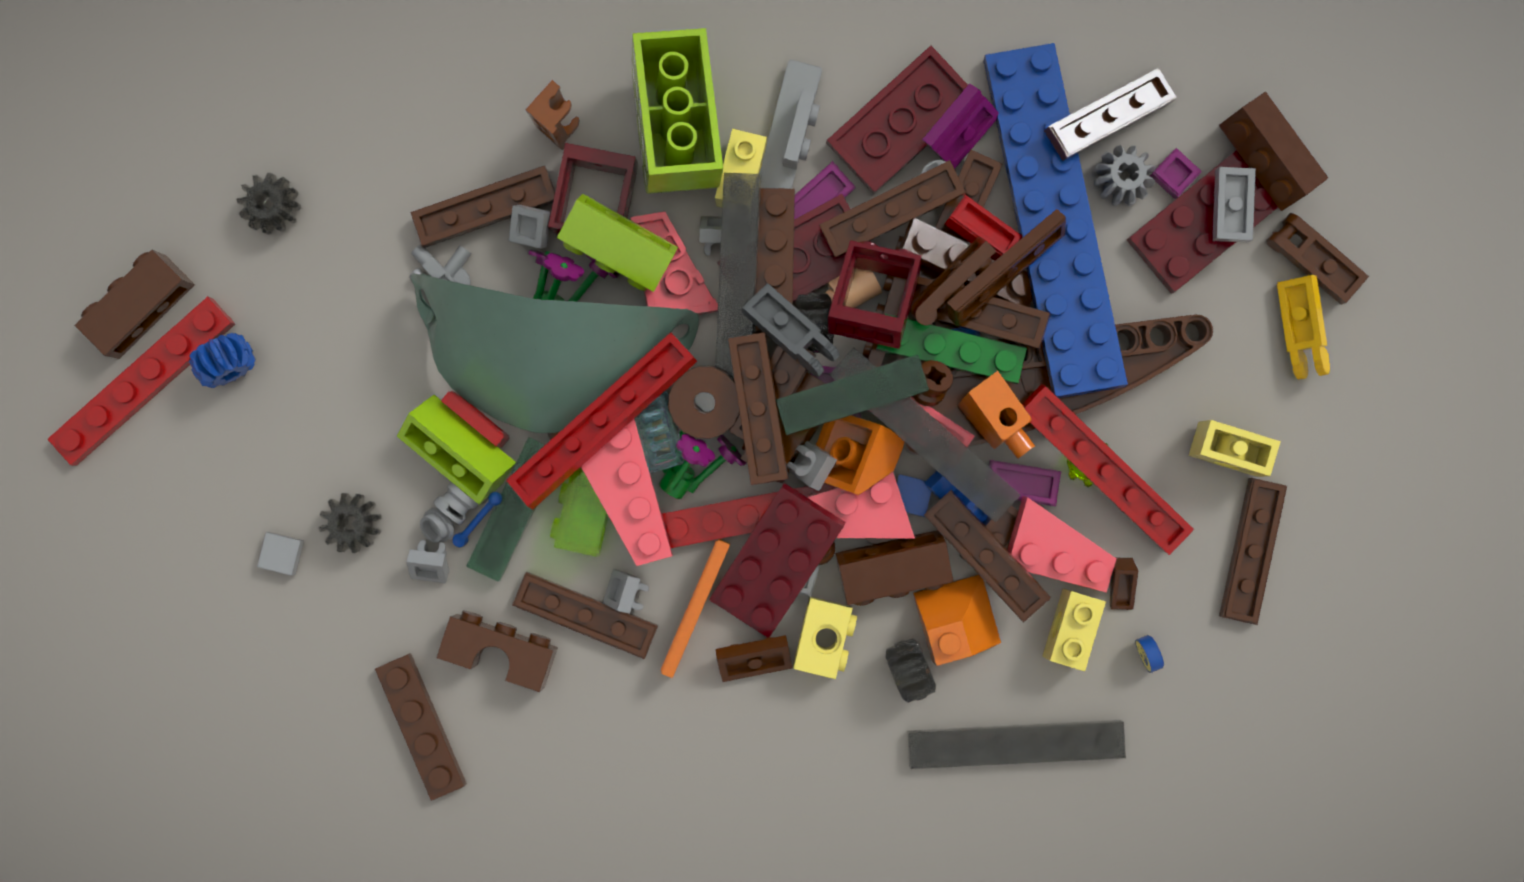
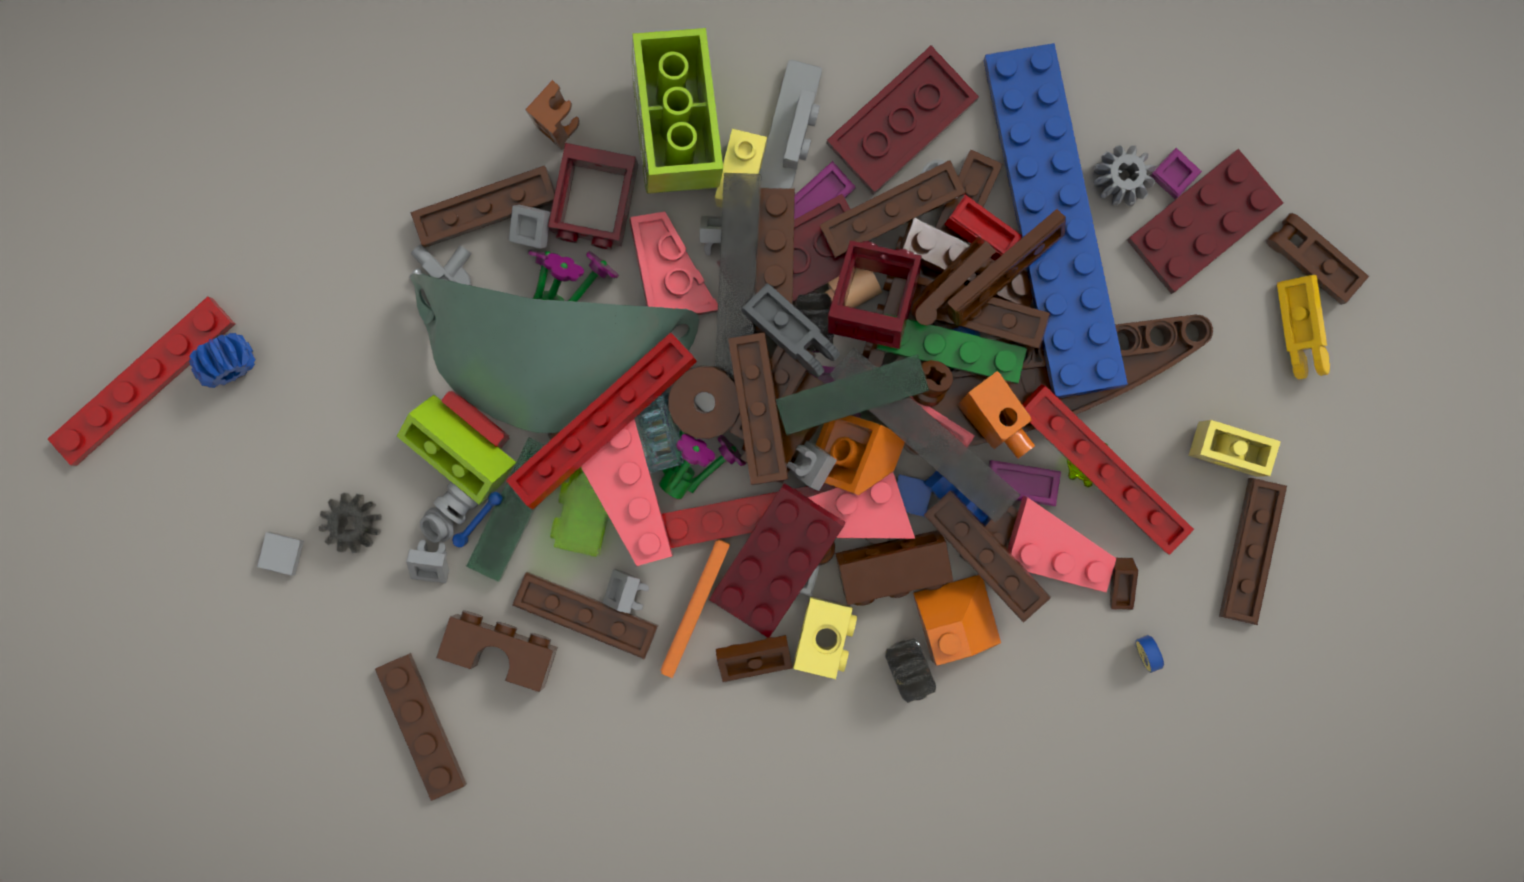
(133, 304): reddish brown brick -> none
(258, 213): clear smoke gear -> none
(616, 243): lime brick -> none
(961, 126): magenta plate -> none
(1016, 744): clear smoke plate -> none
(1073, 629): light yellow brick -> none
(1110, 114): tile -> none
(1234, 204): light grey plate -> none
(1274, 150): reddish brown brick -> none

